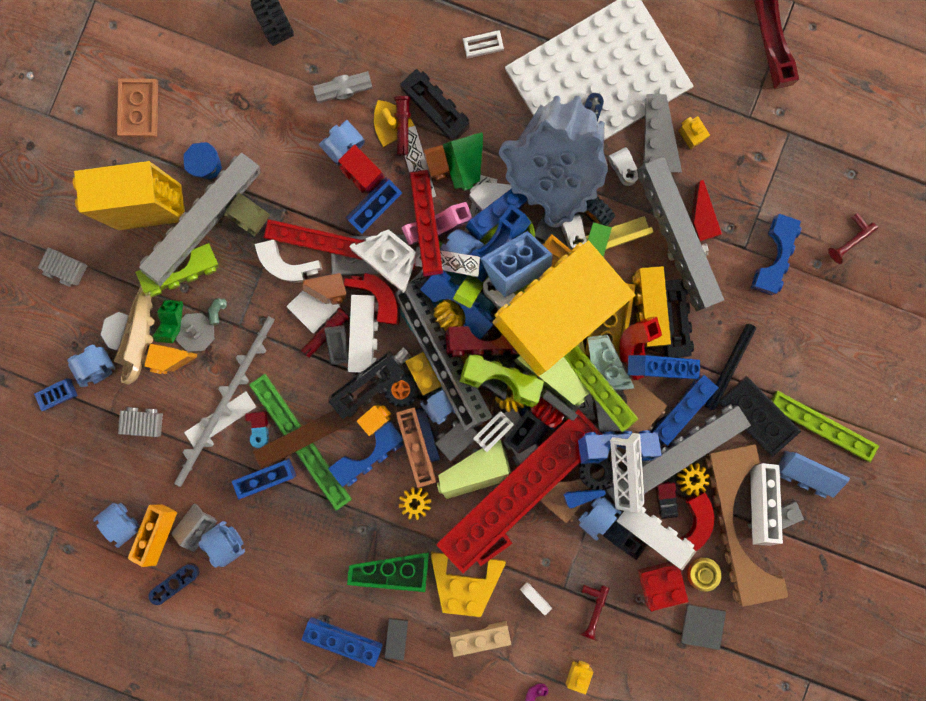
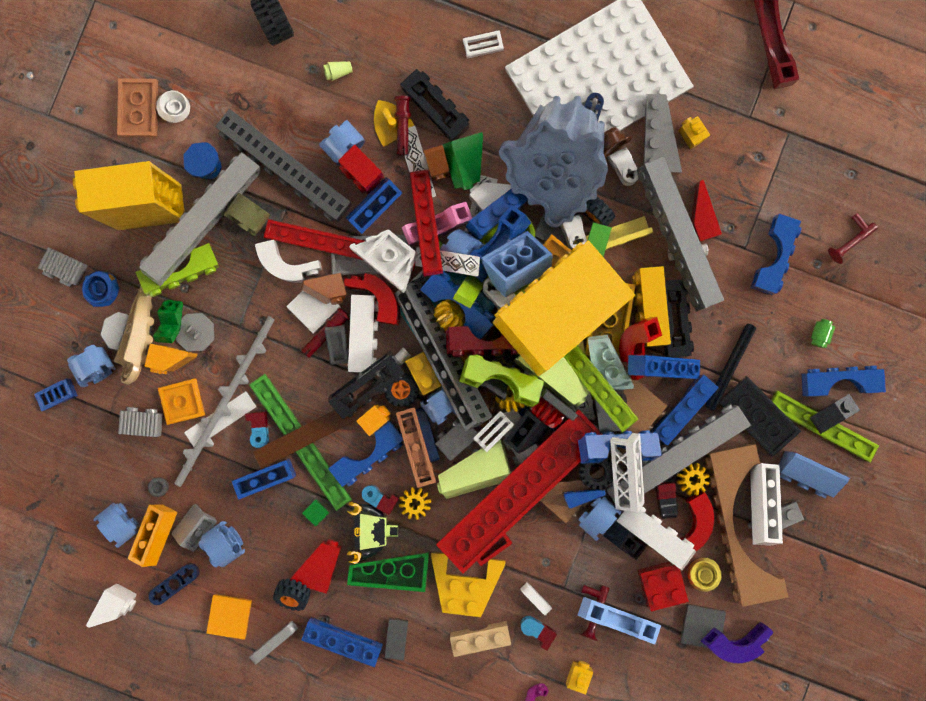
(100, 288): none -> blue hat
(112, 604): none -> white slope
(158, 487): none -> dark grey tile
(173, 106): none -> white hat
(181, 401): none -> light orange tile
(213, 310): sand green arm -> none
(229, 616): none -> light orange tile
(273, 642): none -> light grey beam
(283, 165): none -> dark grey brick
(291, 594): none -> black wheel
(315, 512): none -> green tile
(319, 567): none -> red slope
(335, 70): none -> yellowish green cone
(342, 87): light grey piece -> none
(370, 531): none -> torso
(373, 496): none -> leg
(532, 627): none -> leg
(614, 141): none -> reddish brown piece
(619, 620): none -> light blue arch
(739, 650): none -> dark purple arch
(819, 383): none -> blue arch
(822, 333): none -> bright green brick
(834, 414): none -> black slope

